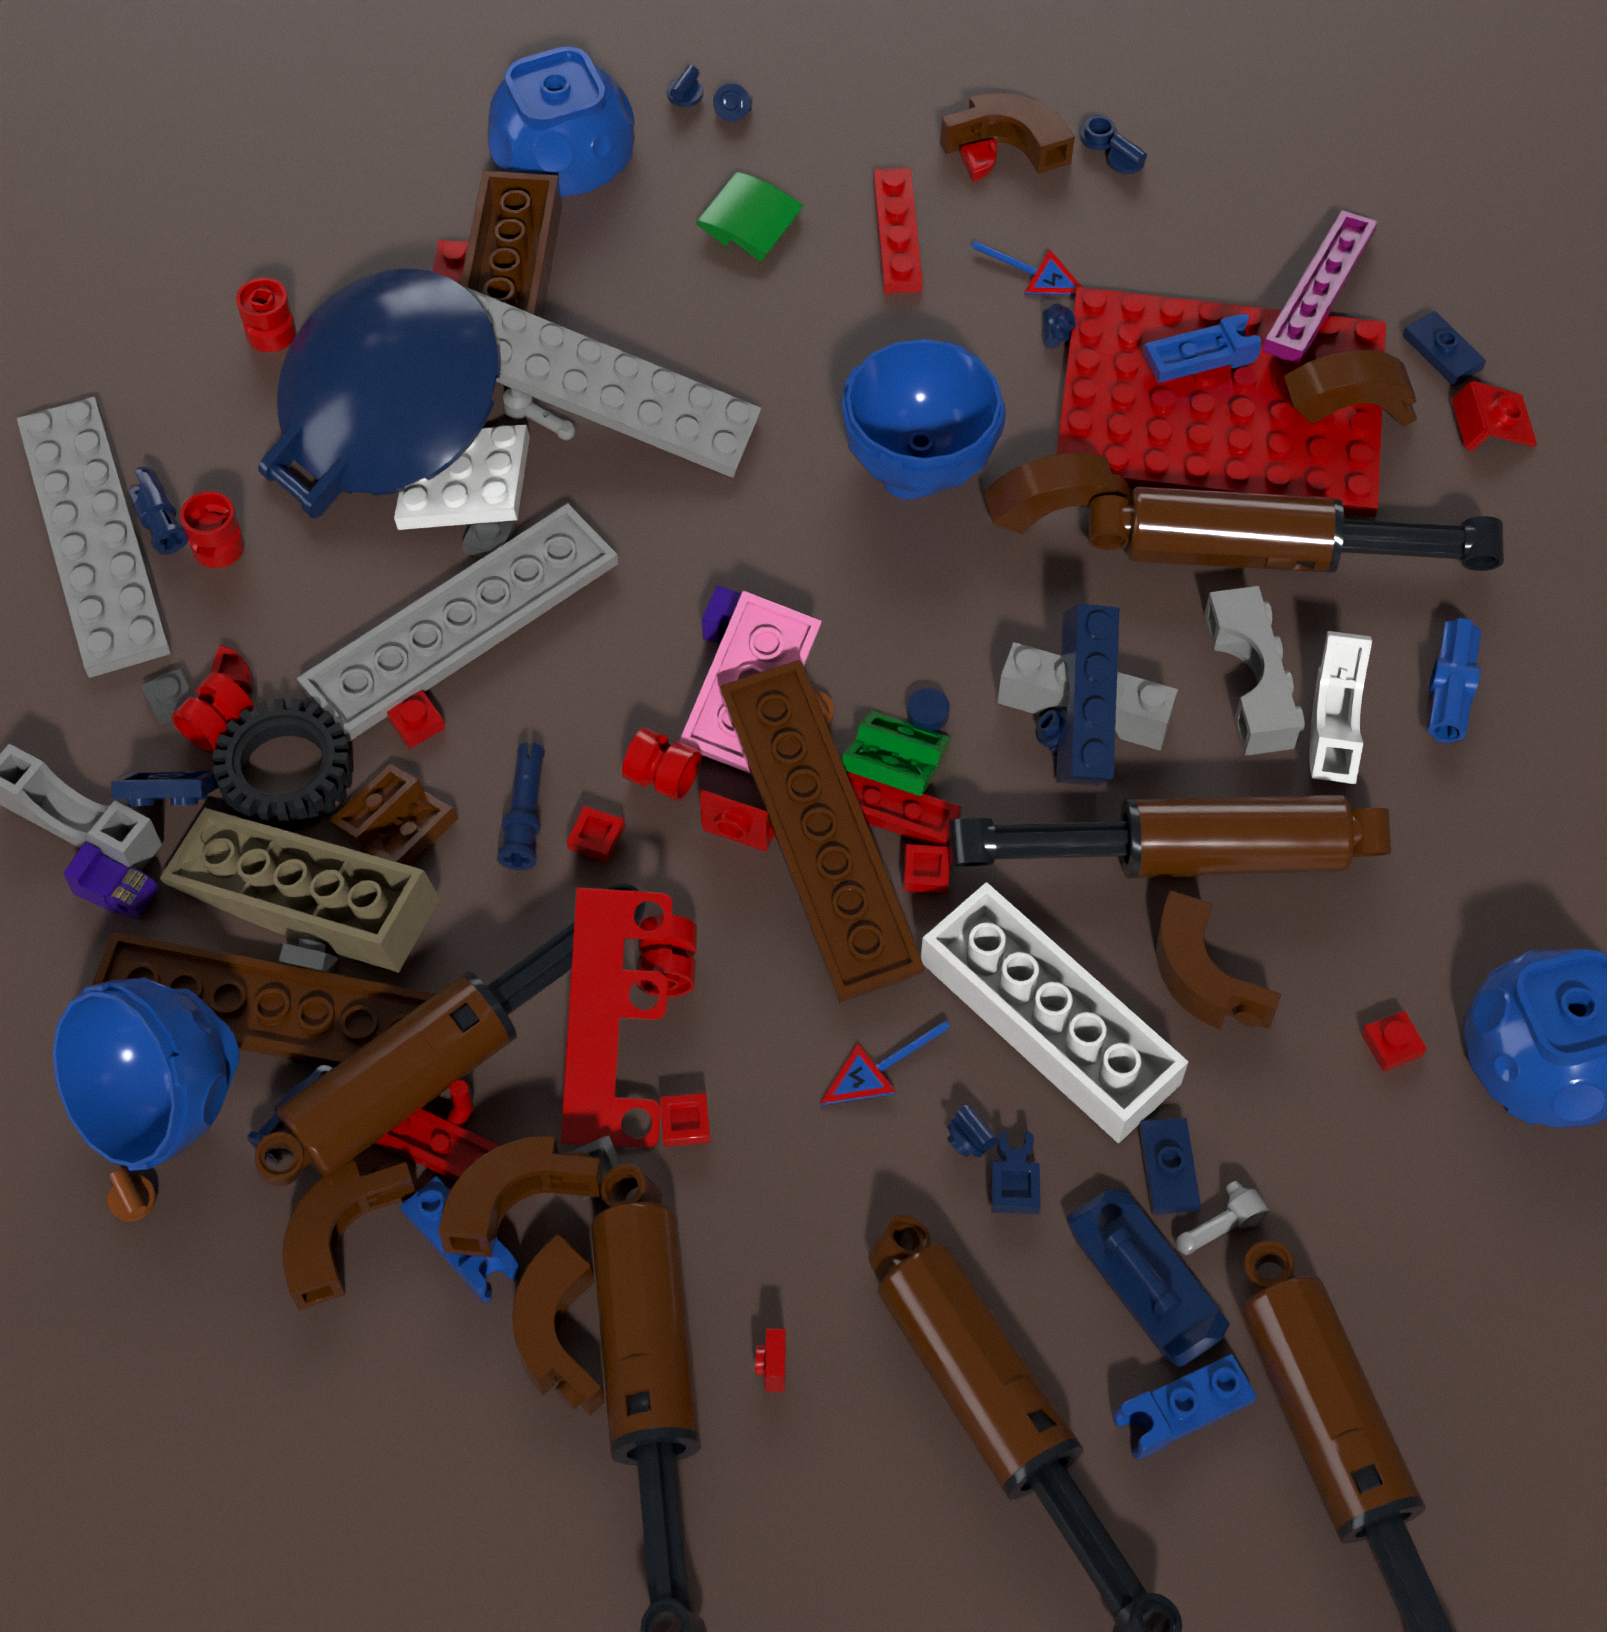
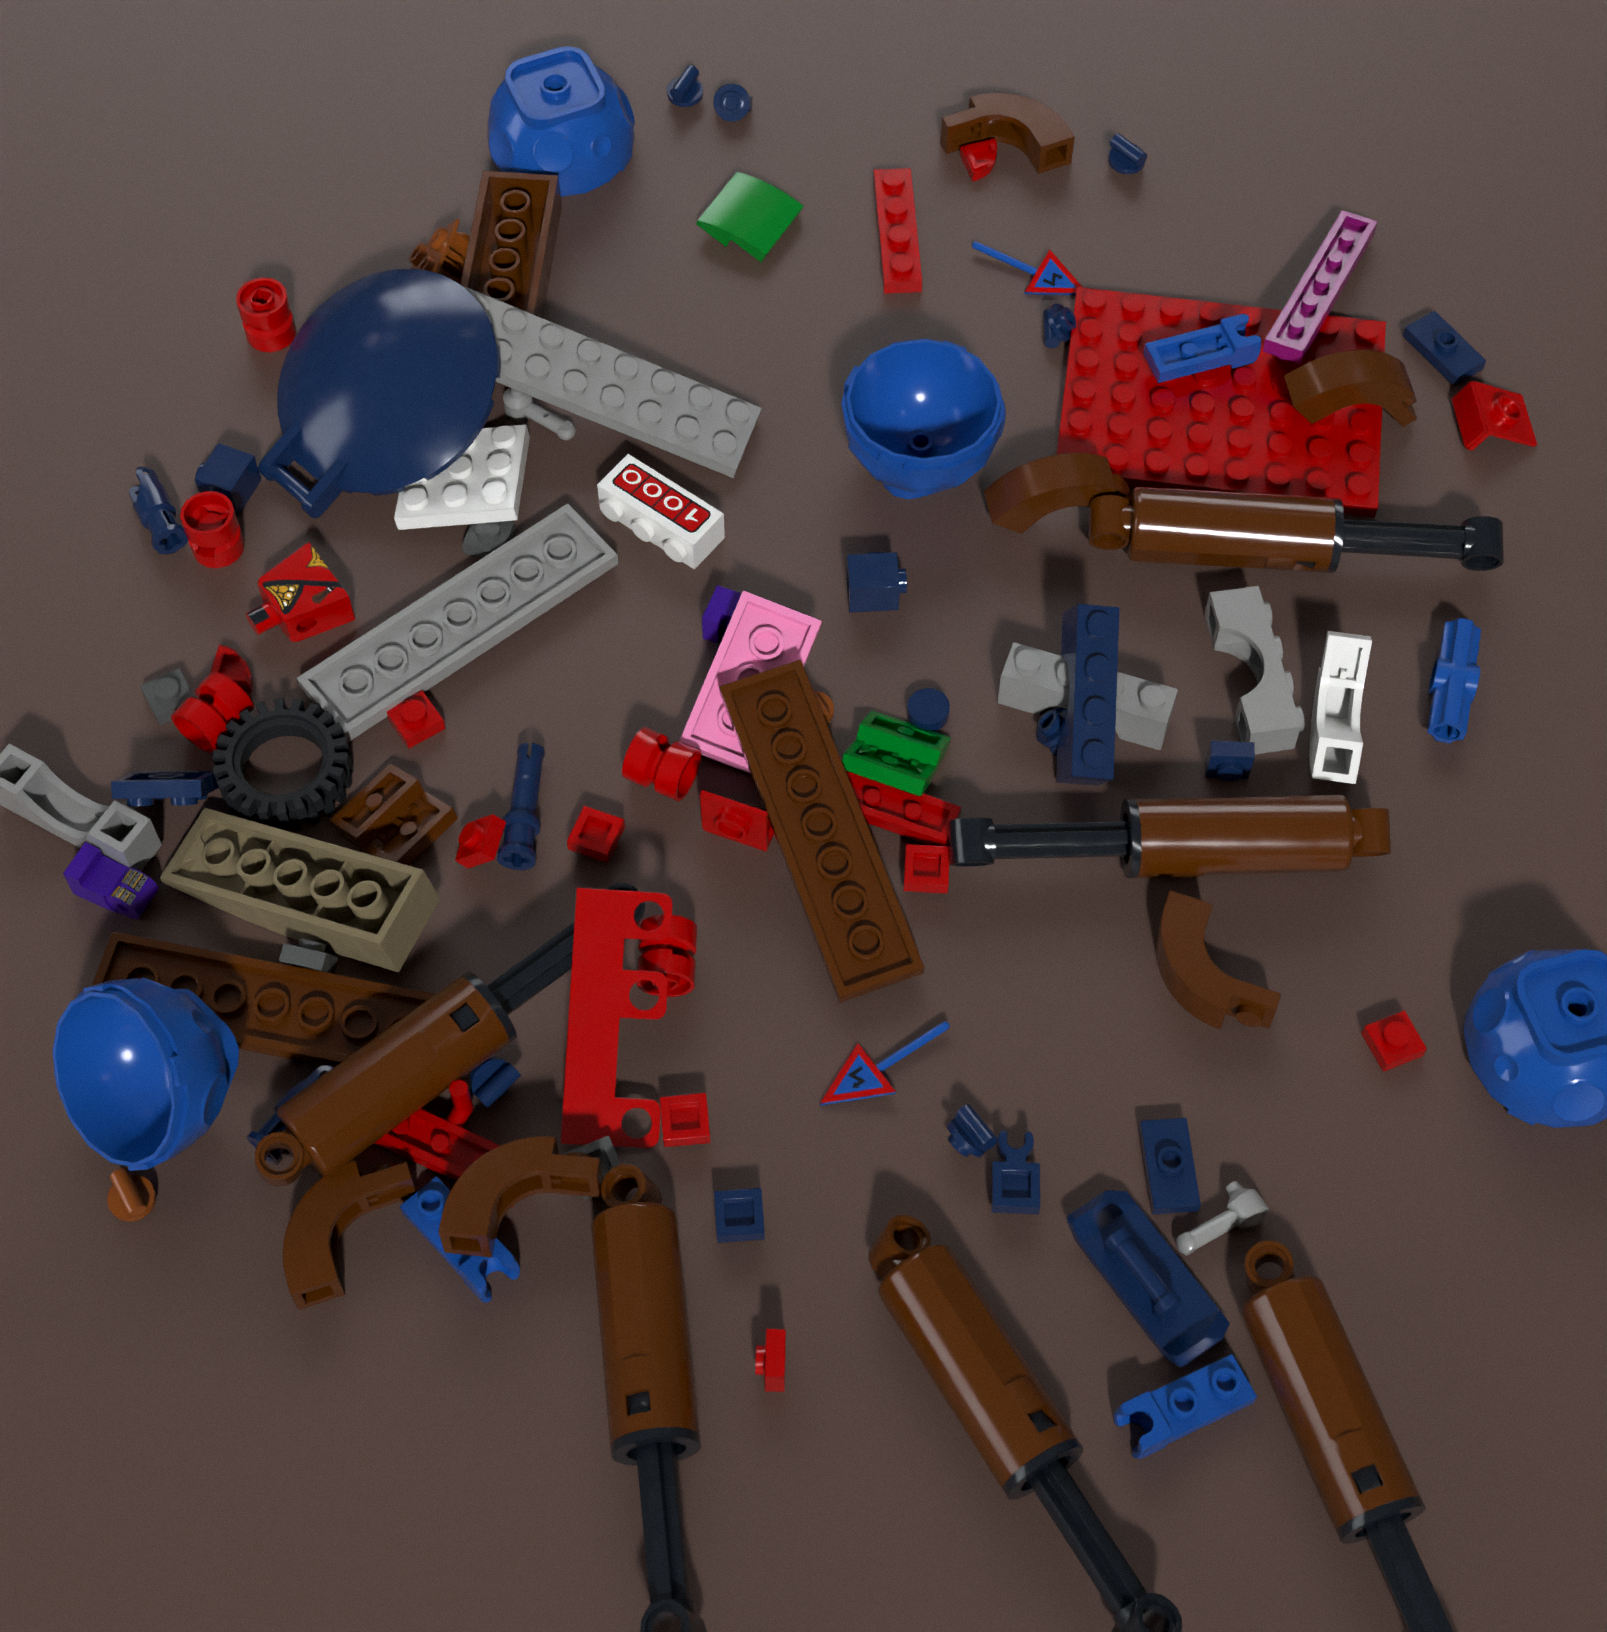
(92, 538): light grey plate -> none
(230, 474): none -> dark blue brick
(301, 598): none -> red torso
(443, 253): none -> dark orange hinge
(480, 841): none -> red plate
(492, 1079): none -> dark blue plate
(541, 1299): reddish brown arch -> none
(660, 511): none -> white brick
(739, 1215): none -> dark blue plate
(874, 582): none -> dark blue brick
(1053, 1012): white brick -> none
(1098, 132): dark blue plate -> none
(1229, 760): none -> dark blue plate

